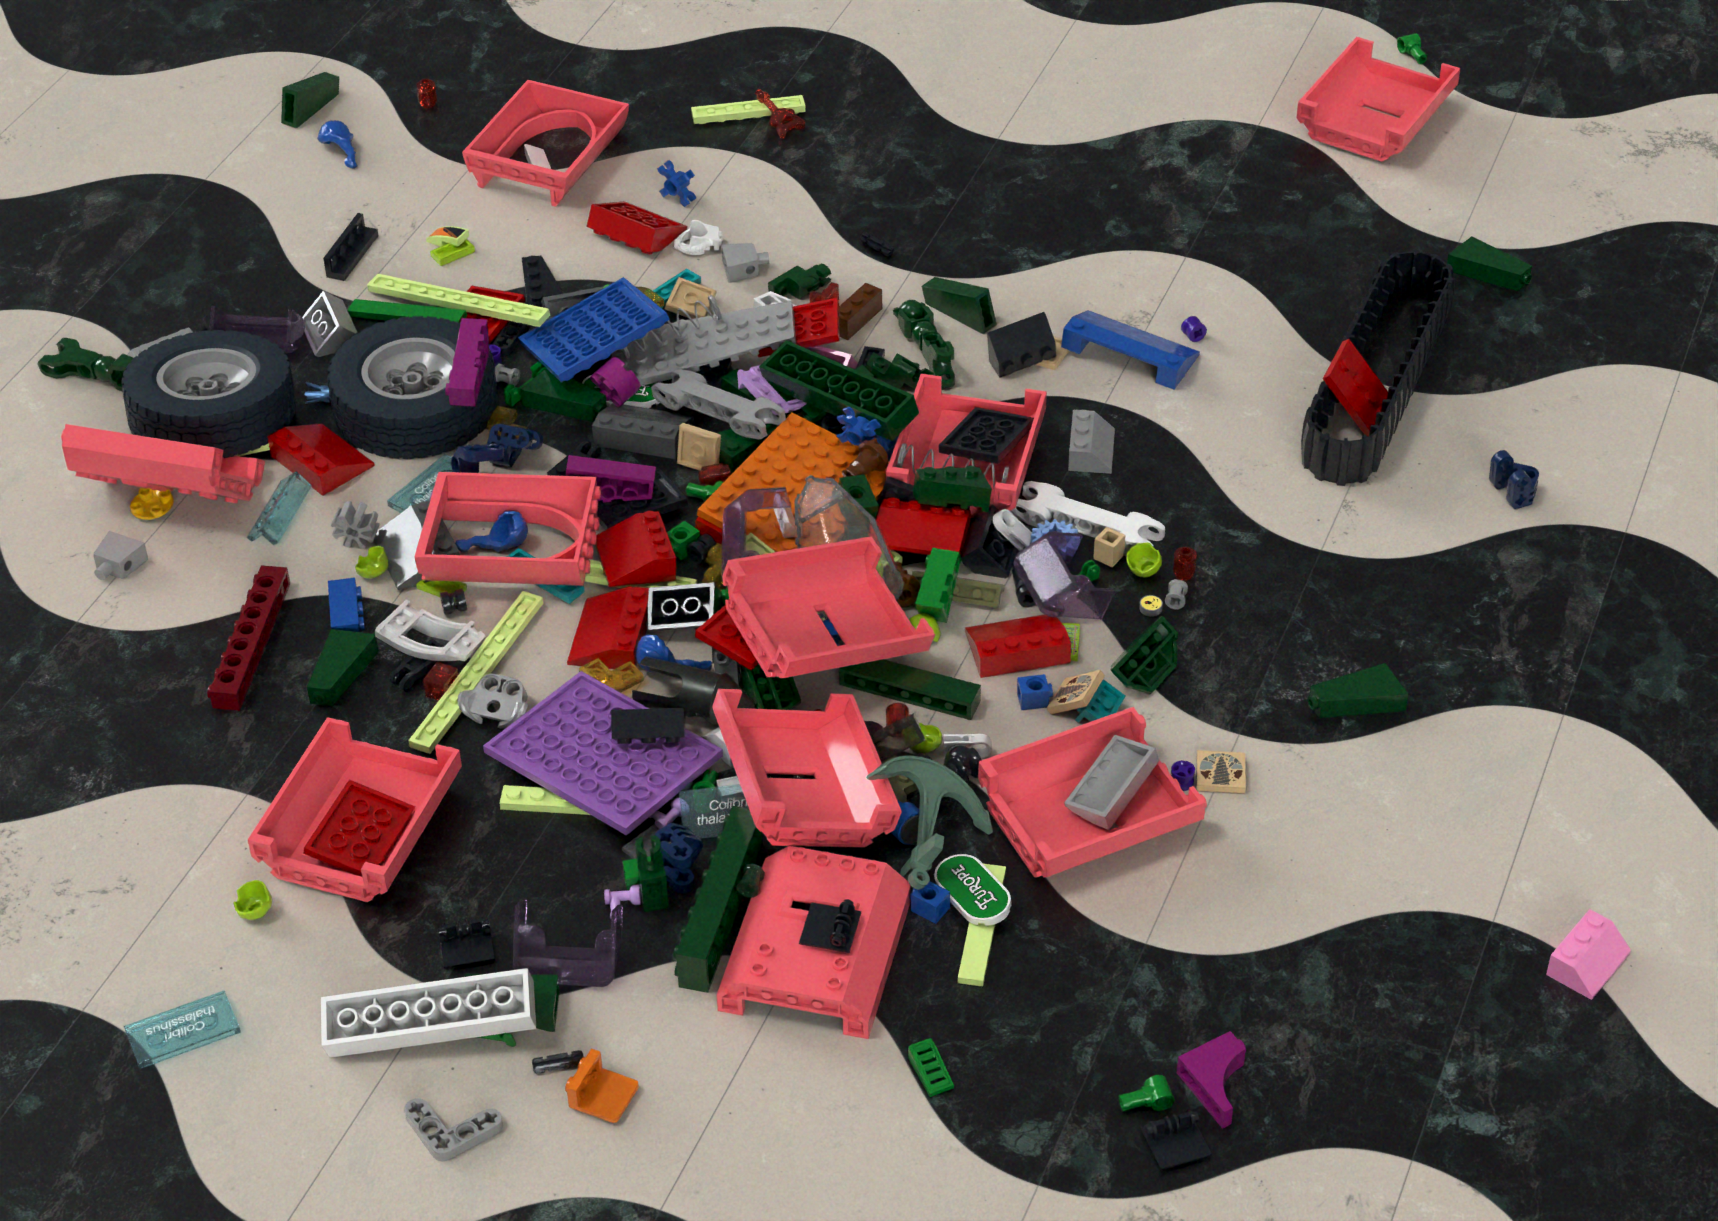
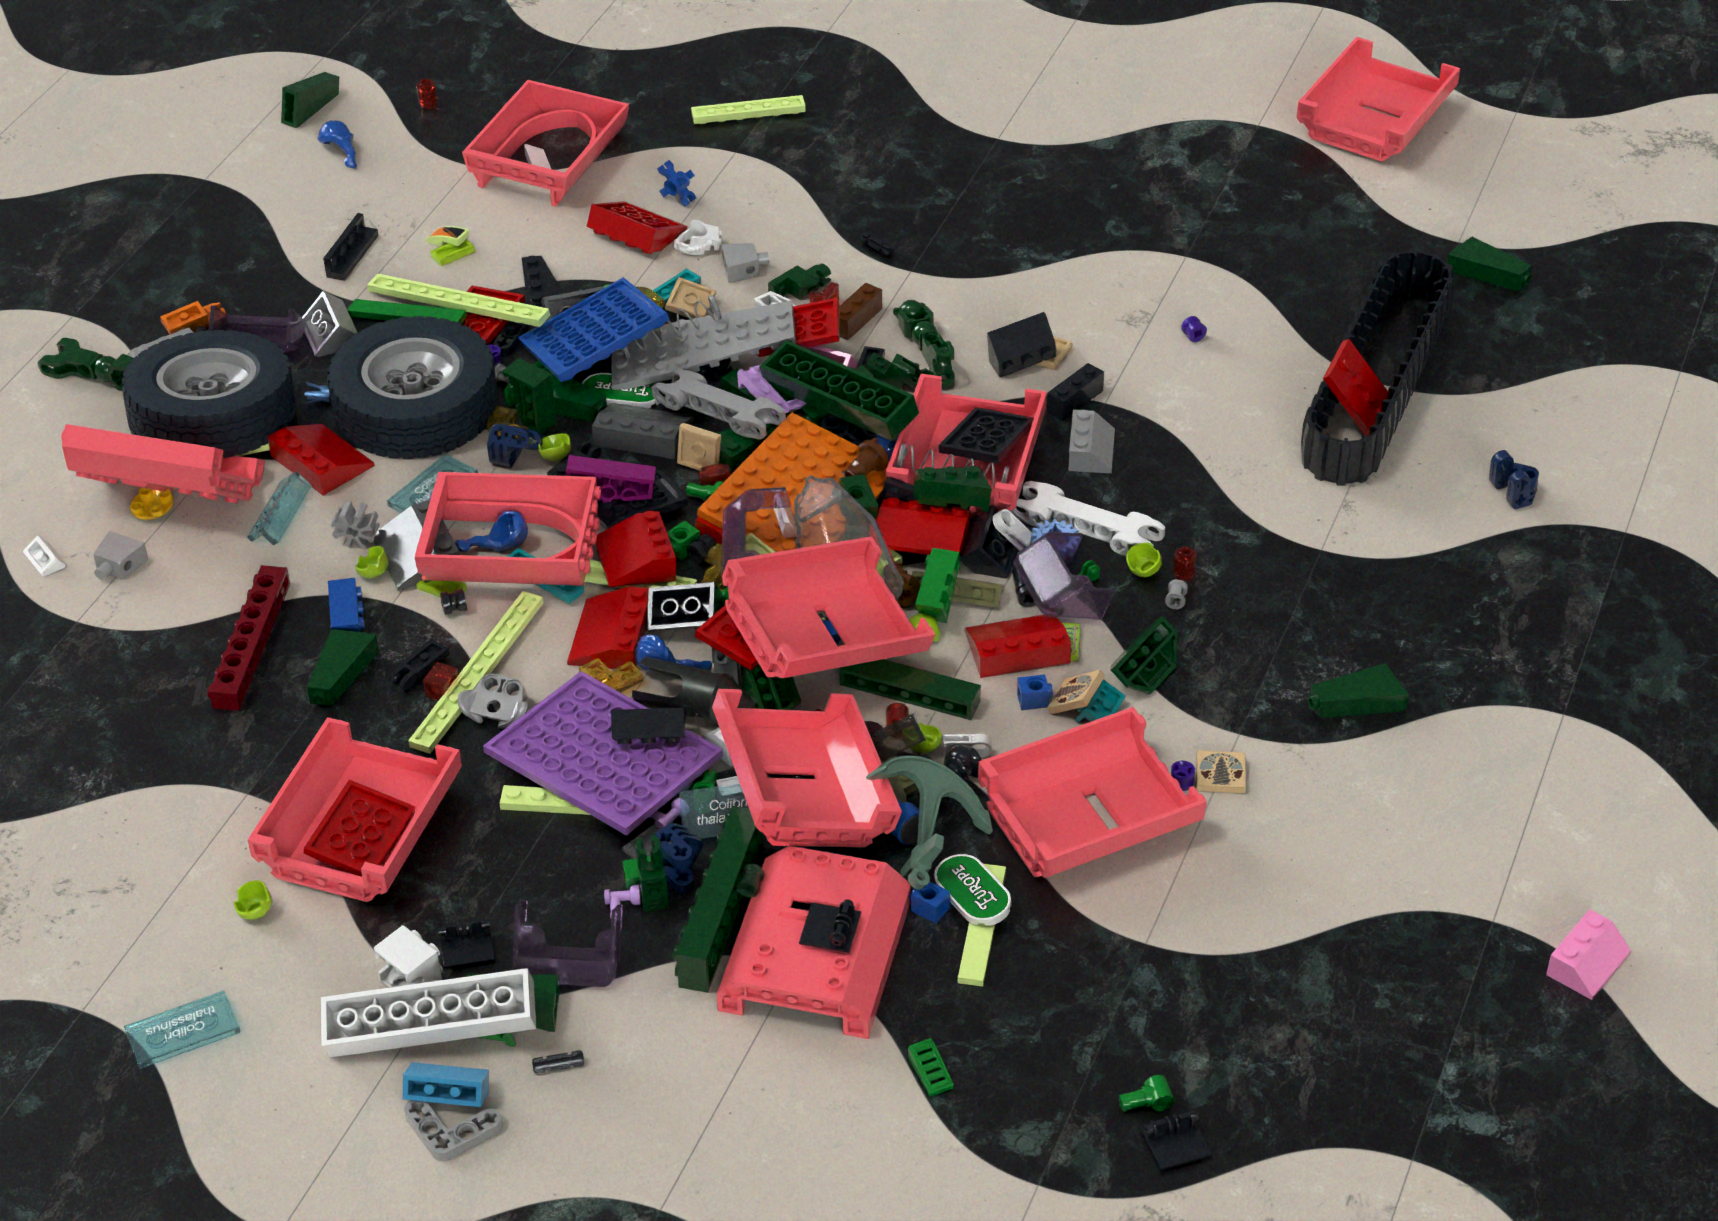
(44, 557): none -> white slope
(189, 317): none -> orange plate
(407, 959): none -> white piece
(445, 1084): none -> dark azure brick
(462, 637): white wedge -> none
(467, 458): dark blue piece -> none
(468, 362): magenta wedge -> none
(534, 395): none -> dark green wedge
(555, 447): none -> lime hair
(599, 1090): orange bracket -> none
(616, 381): magenta brick -> none
(780, 115): clear red piece -> none
(856, 428): blue pin -> none
(962, 302): dark green slope -> none
(1075, 391): none -> black brick
(1109, 546): tan brick -> none
(1112, 781): light grey slope -> none
(1150, 605): tile -> none
(1170, 357): blue slope -> none
(1207, 1071): magenta arch -> none
(1412, 45): green pin -> none

